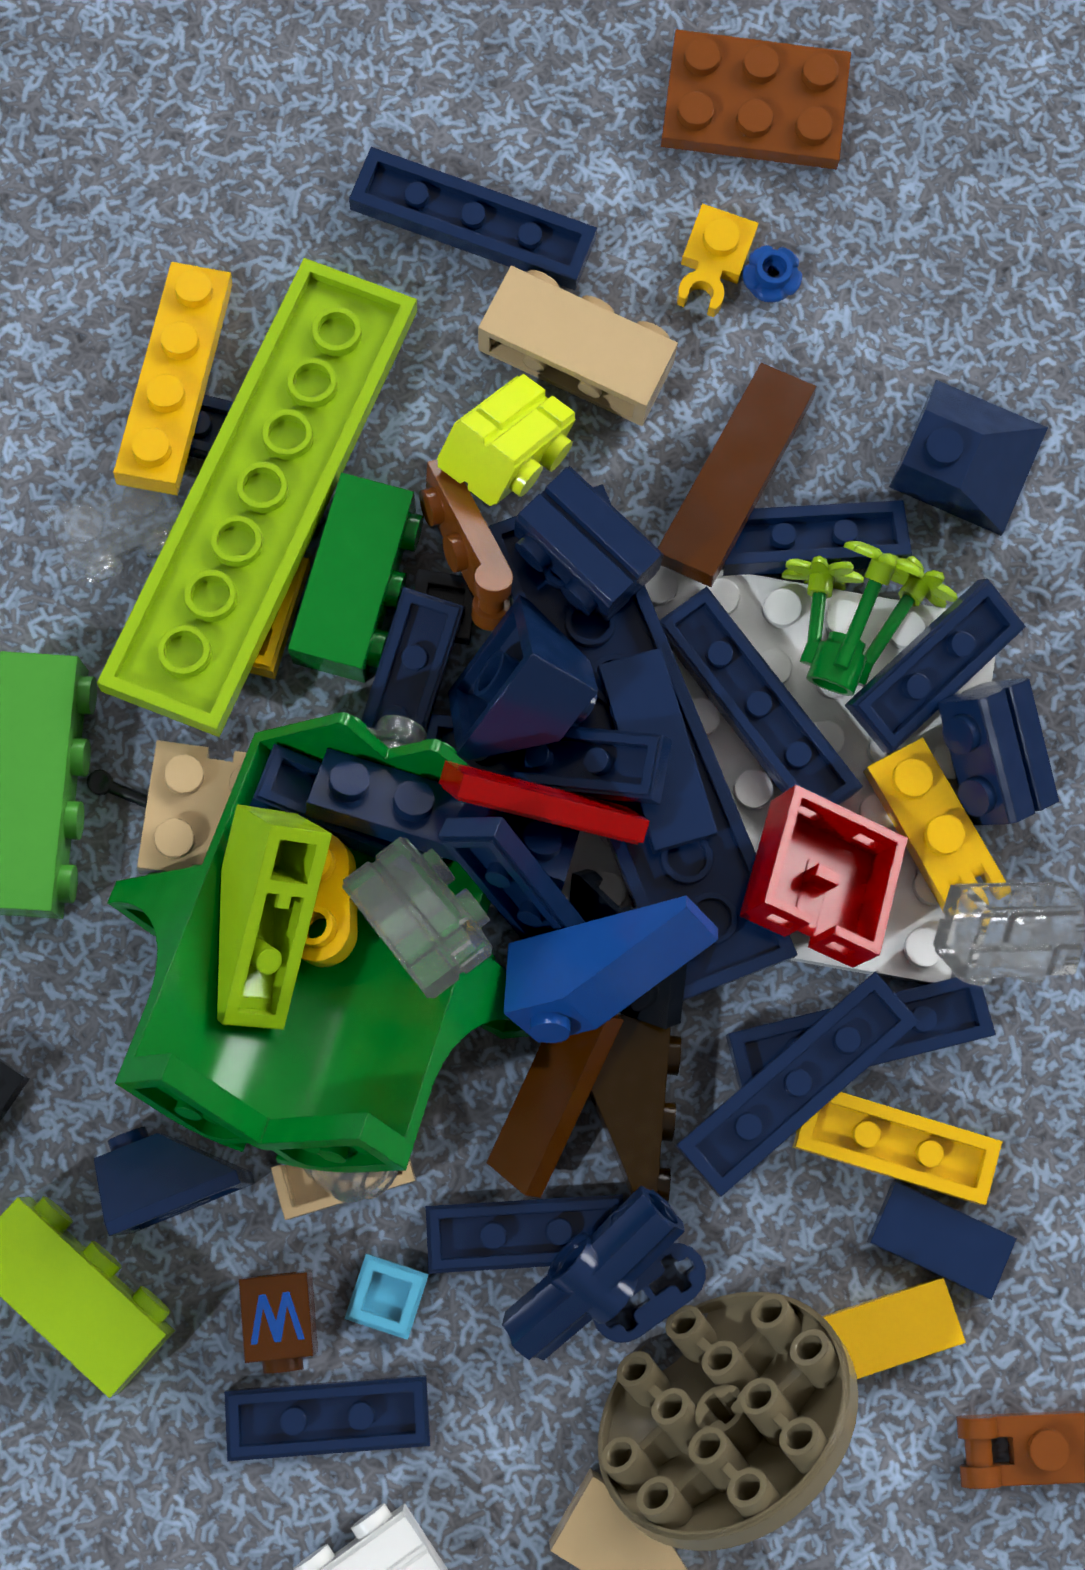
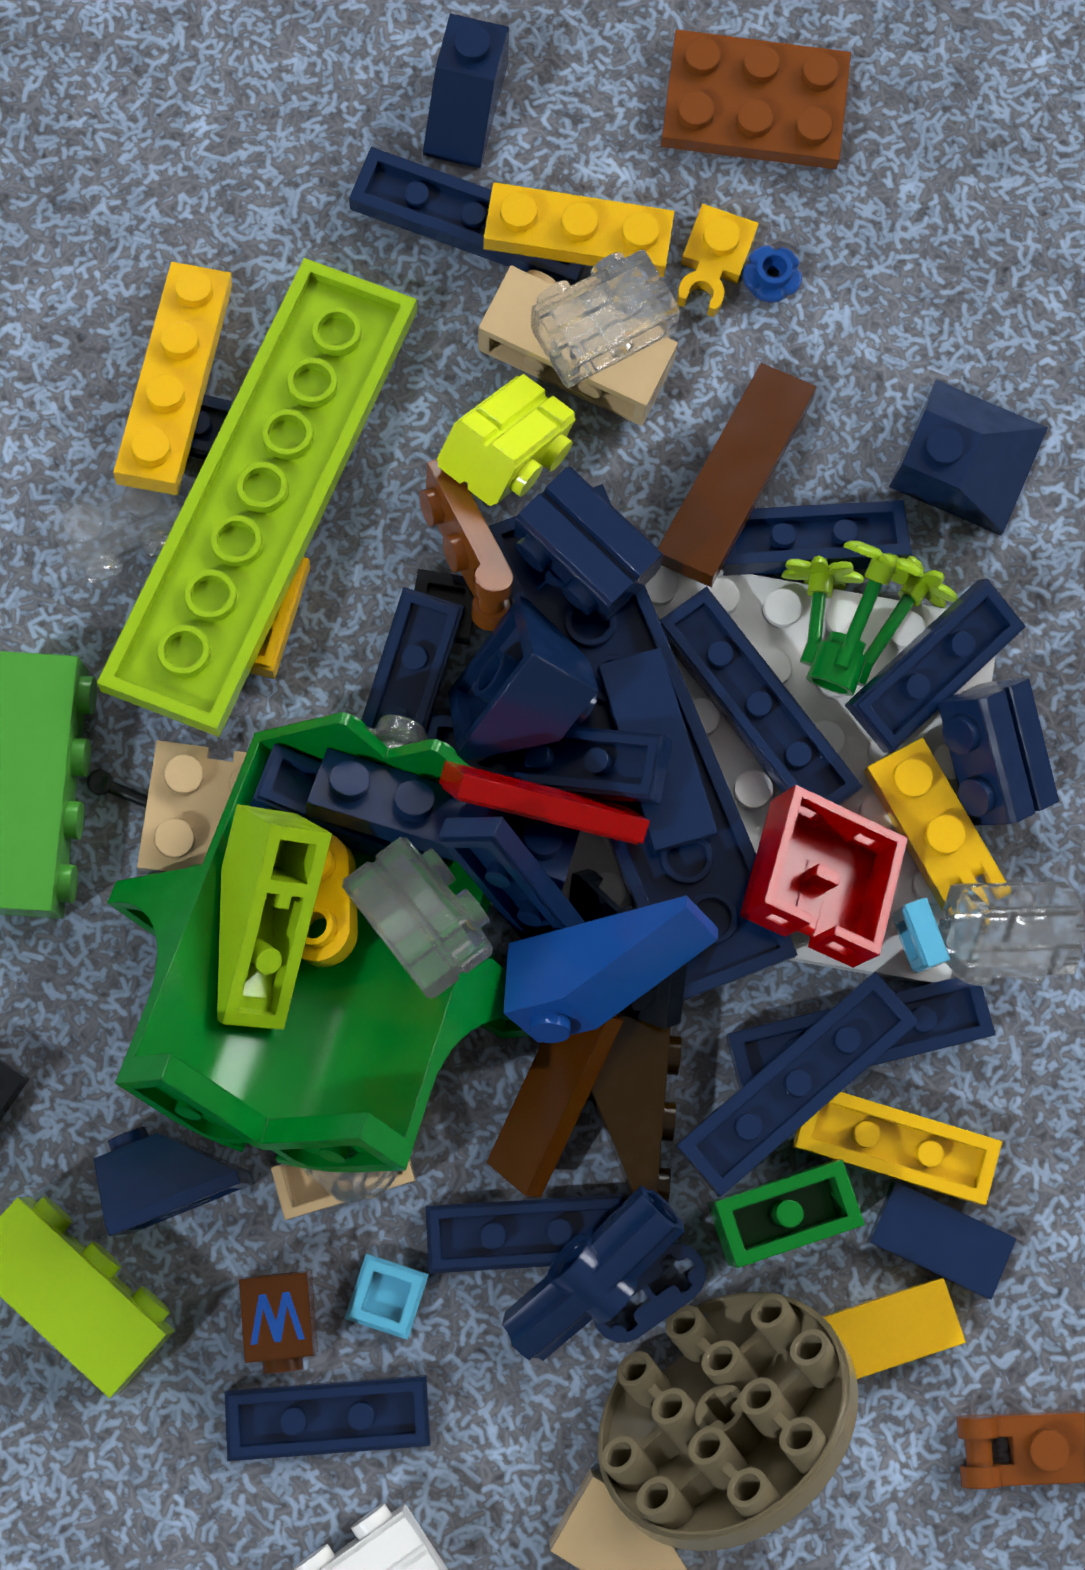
(355, 578): green brick -> none
(466, 90): none -> dark blue slope
(574, 226): none -> yellow plate
(603, 316): none -> clear brick
(785, 1213): none -> green brick
(920, 936): none -> medium azure tile

